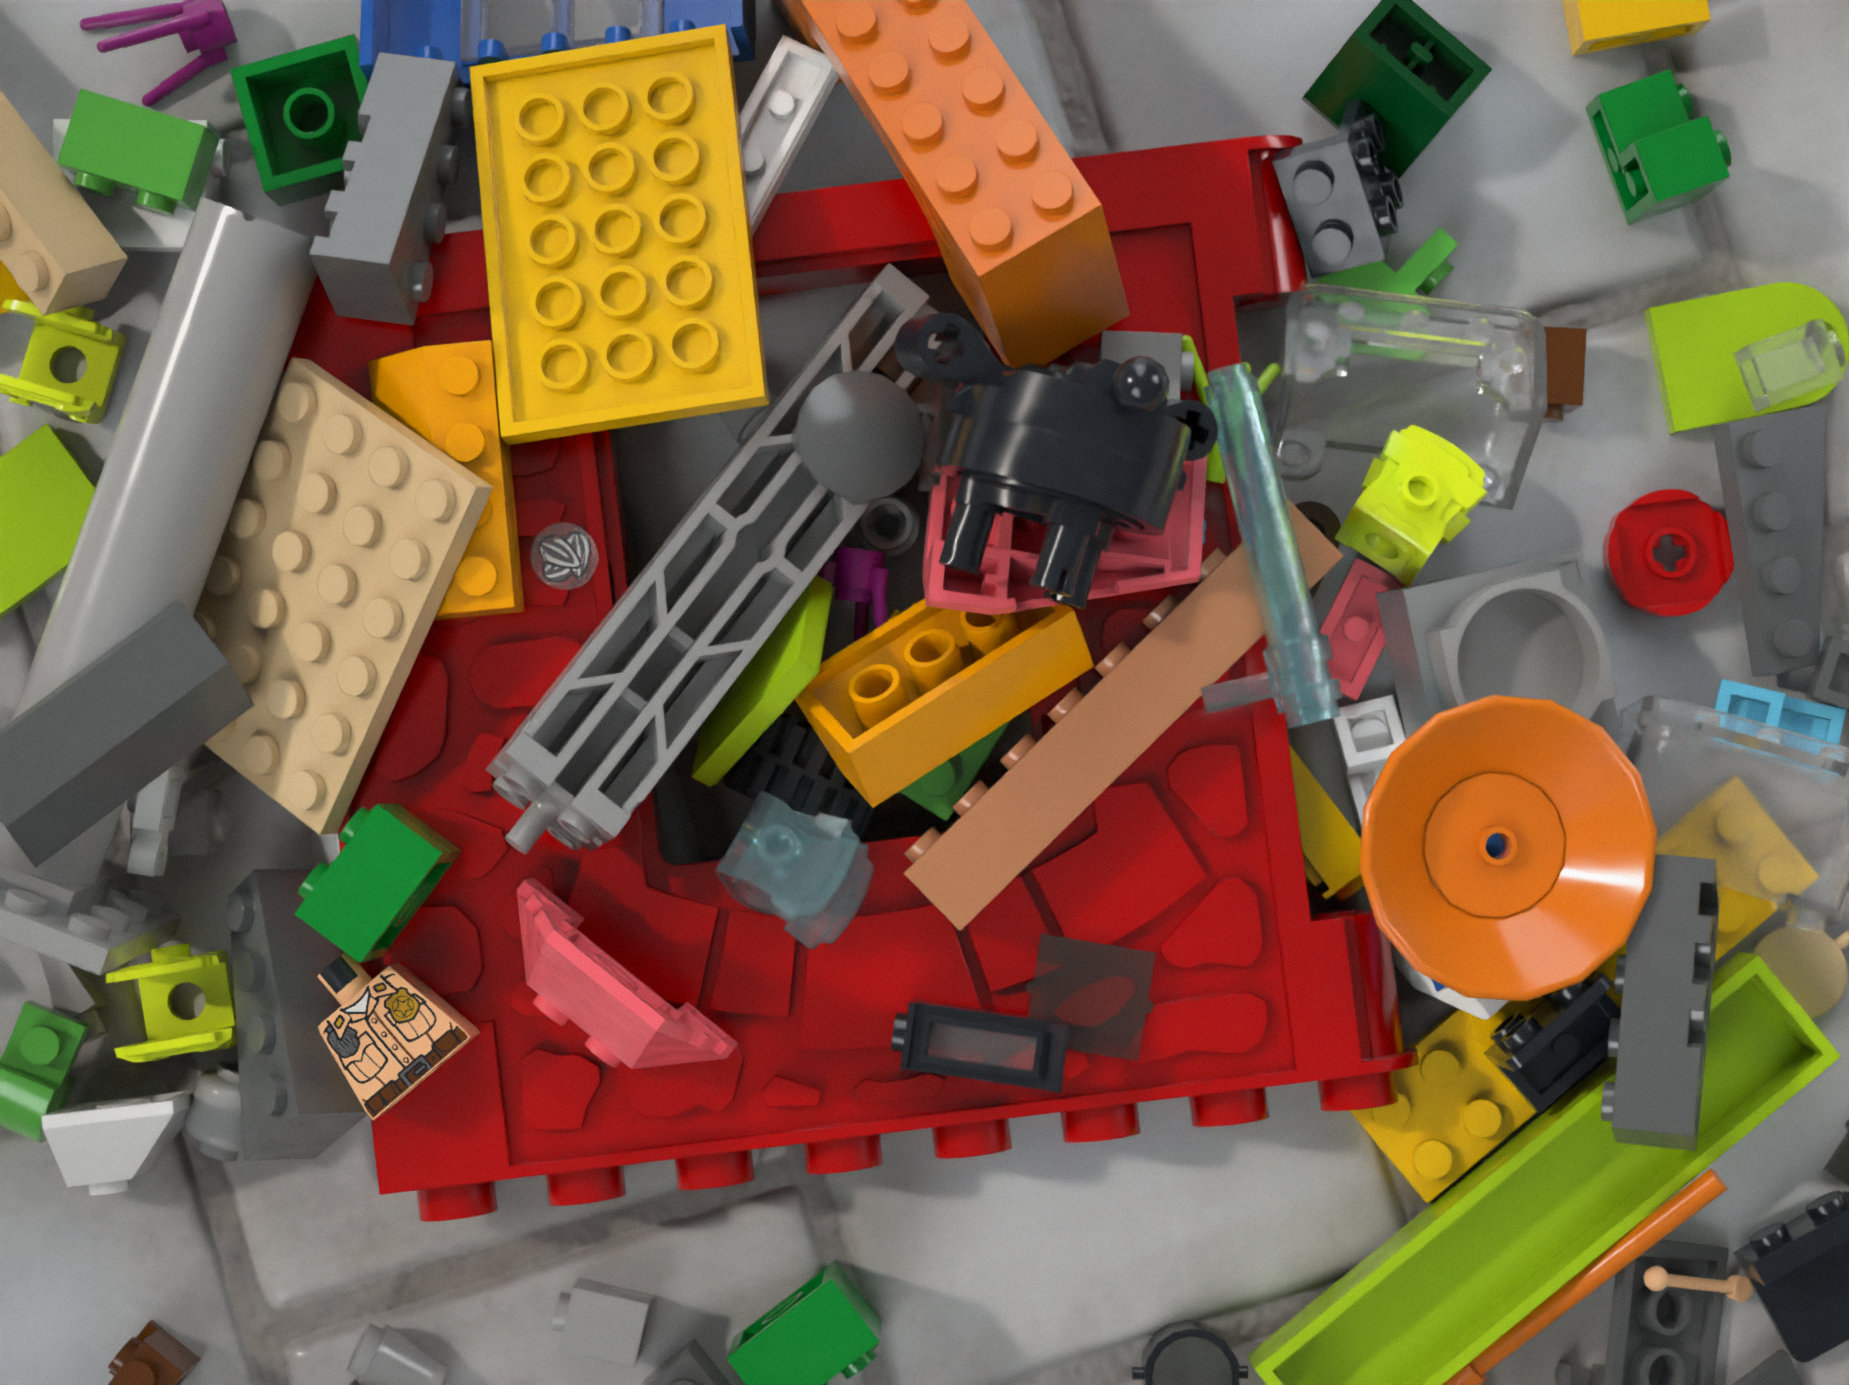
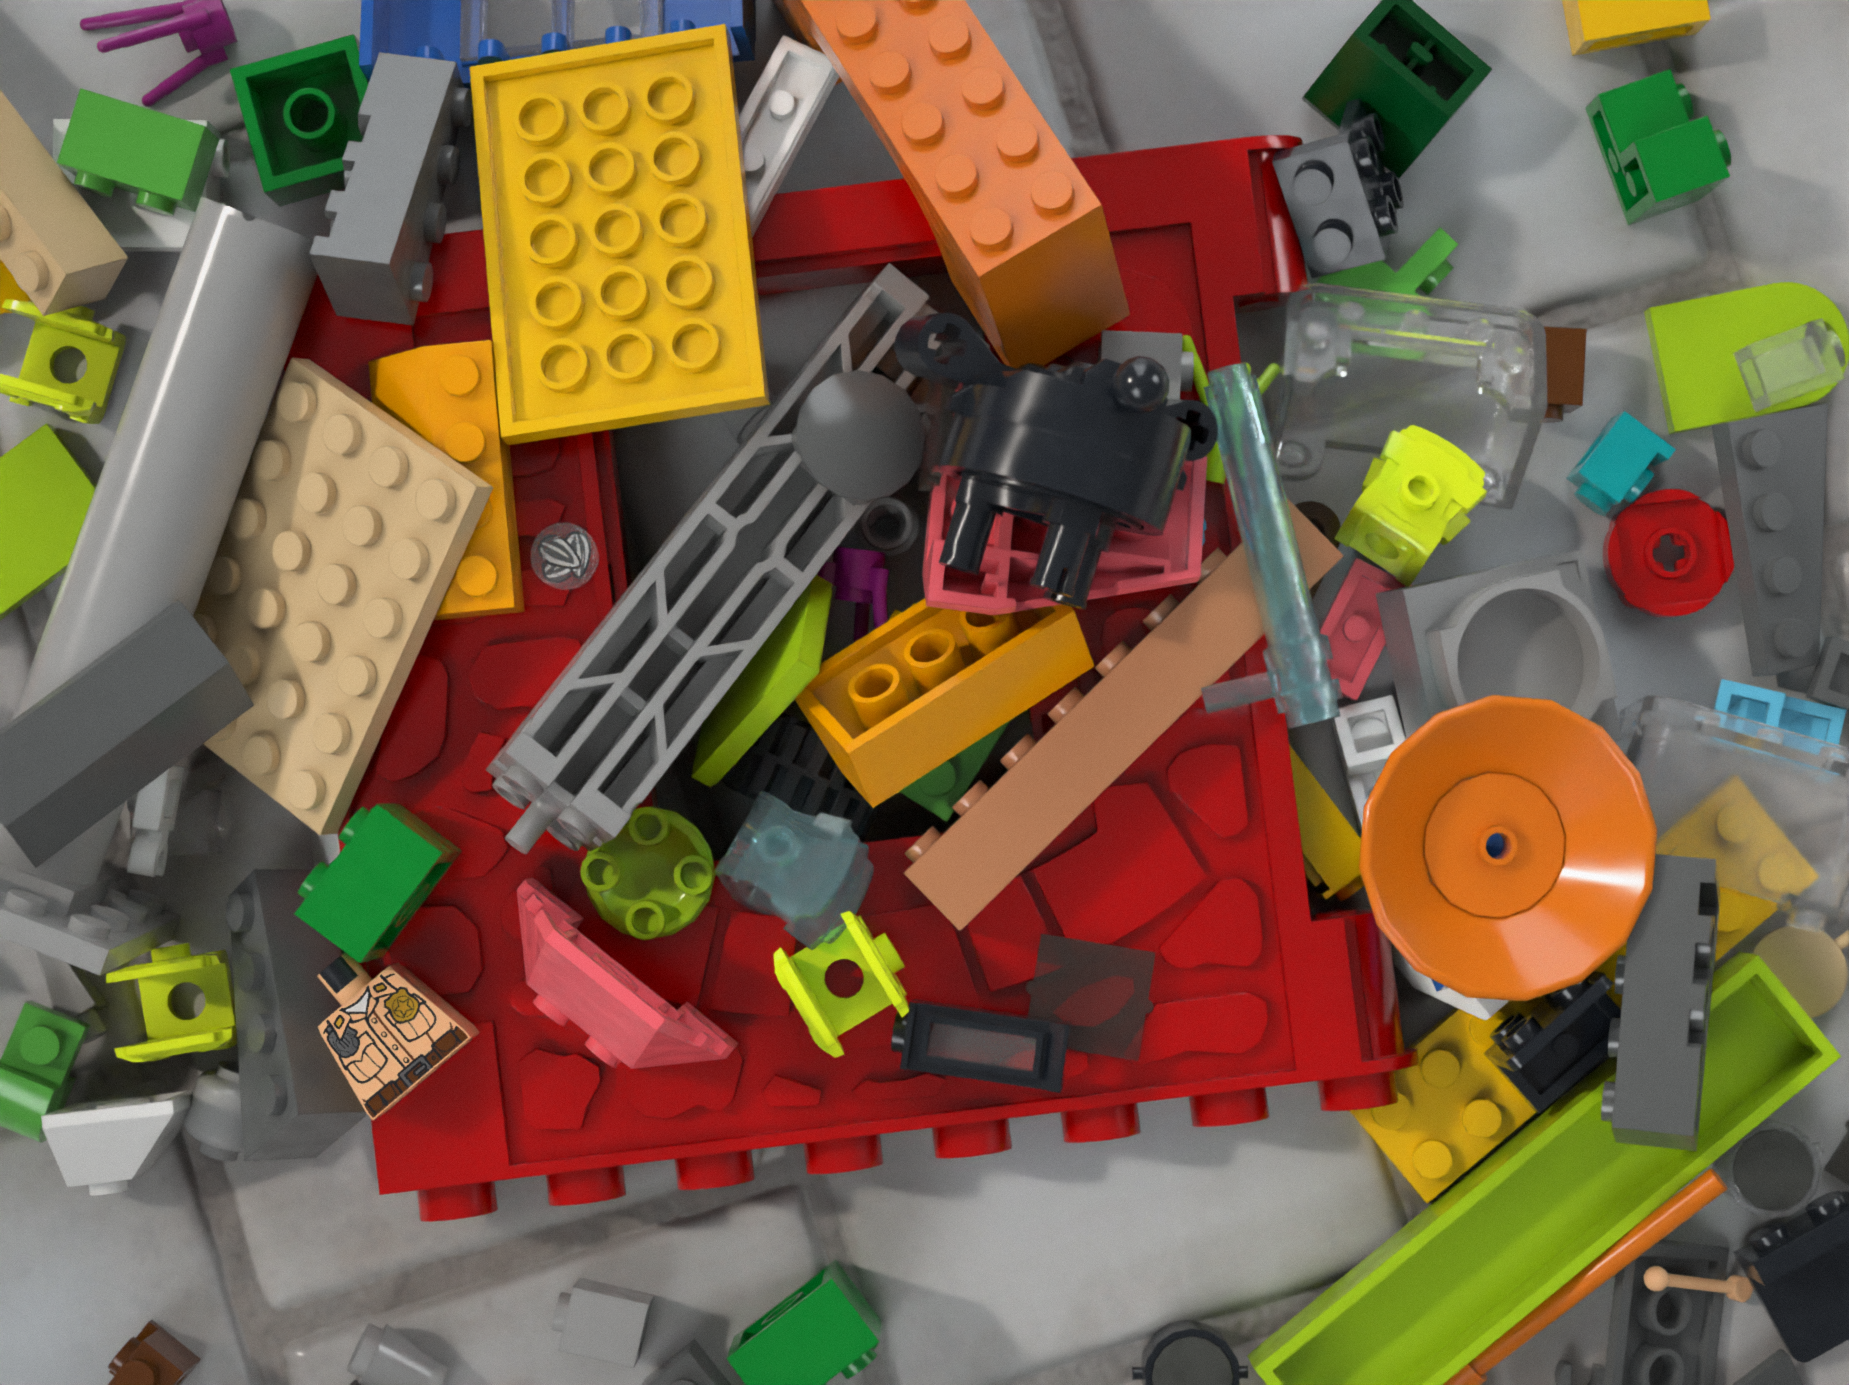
(651, 874): none -> lime dish
(832, 1015): none -> neon yellow piece
(1618, 464): none -> teal brick
(1771, 1170): none -> pearl dark grey piece

